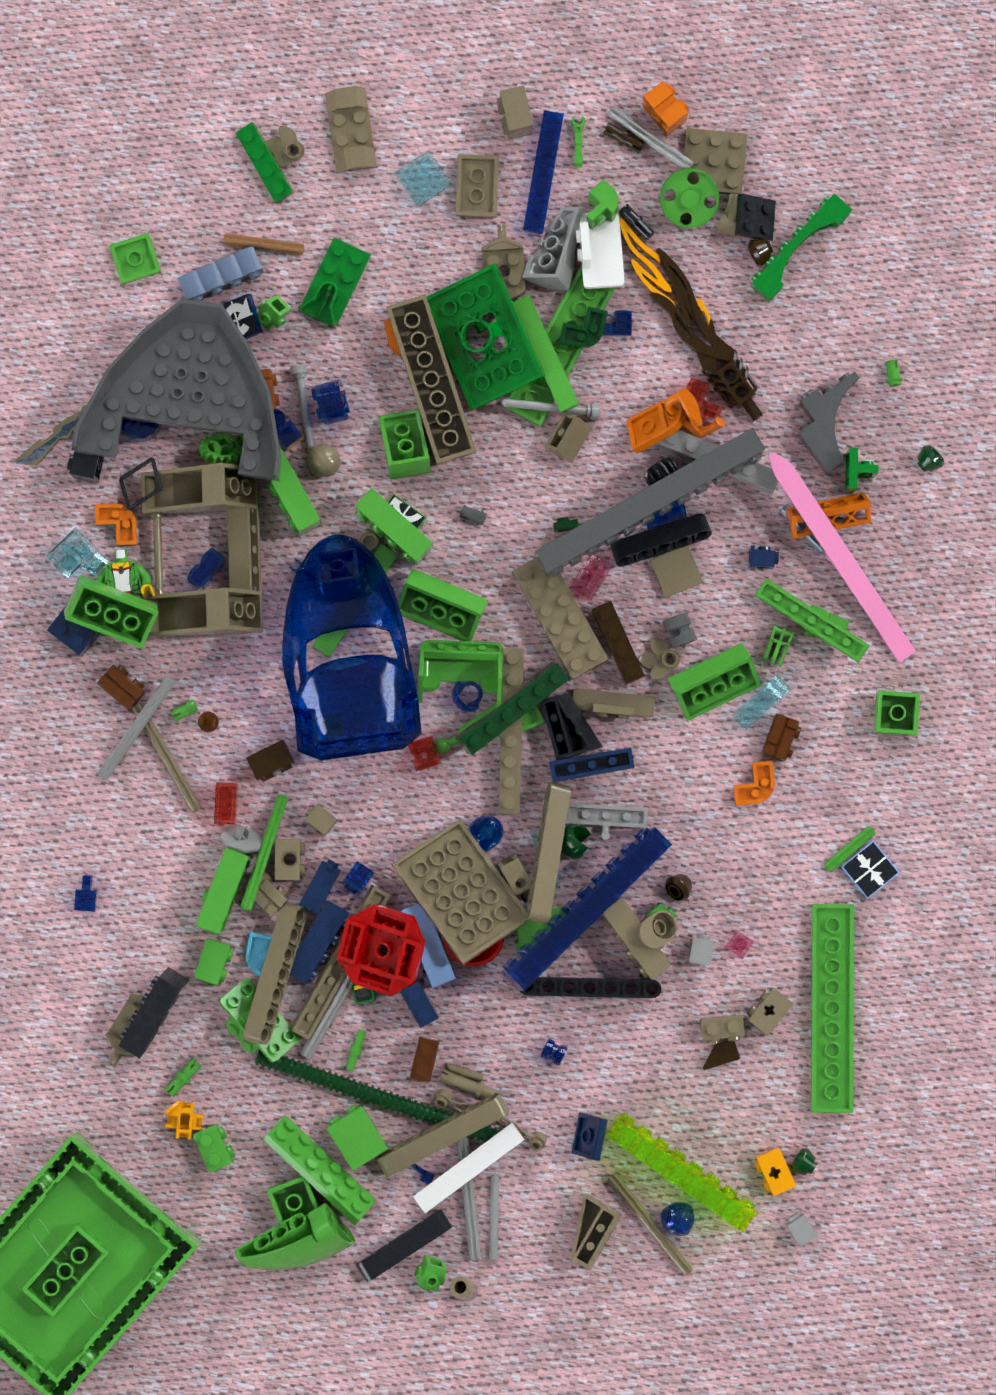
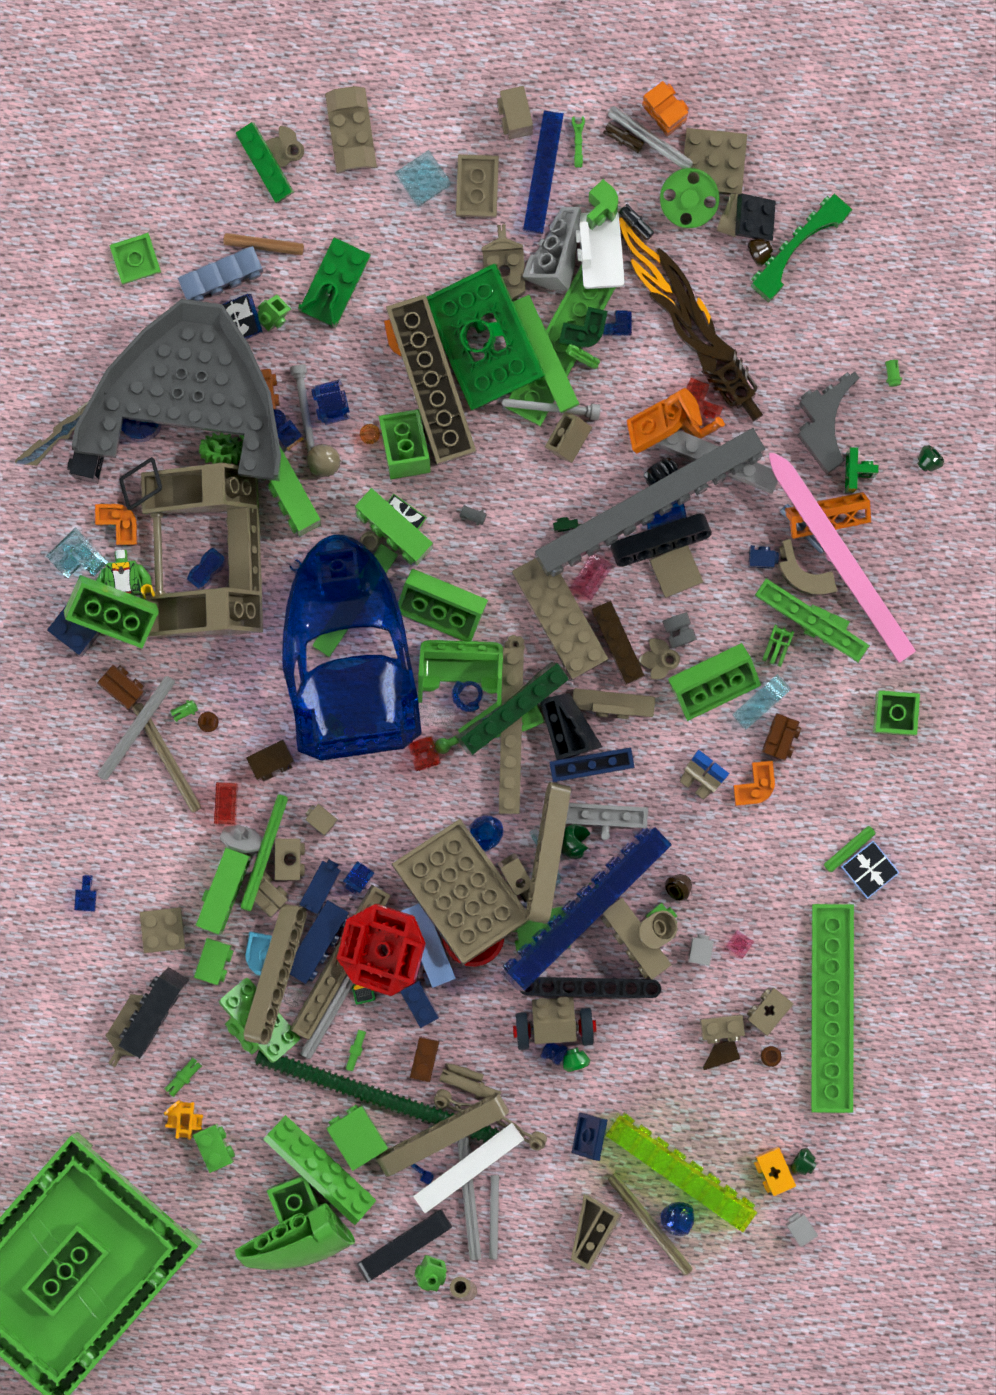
(162, 930): none -> dark tan plate
(369, 433): none -> clear orange plate
(514, 639): none -> dark tan plate
(554, 1023): none -> dark tan brick
(575, 1060): none -> green cone
(582, 356): none -> bright green axle
(695, 770): none -> dark tan hips
(771, 1056): none -> reddish brown plate
(800, 580): none -> dark tan arch

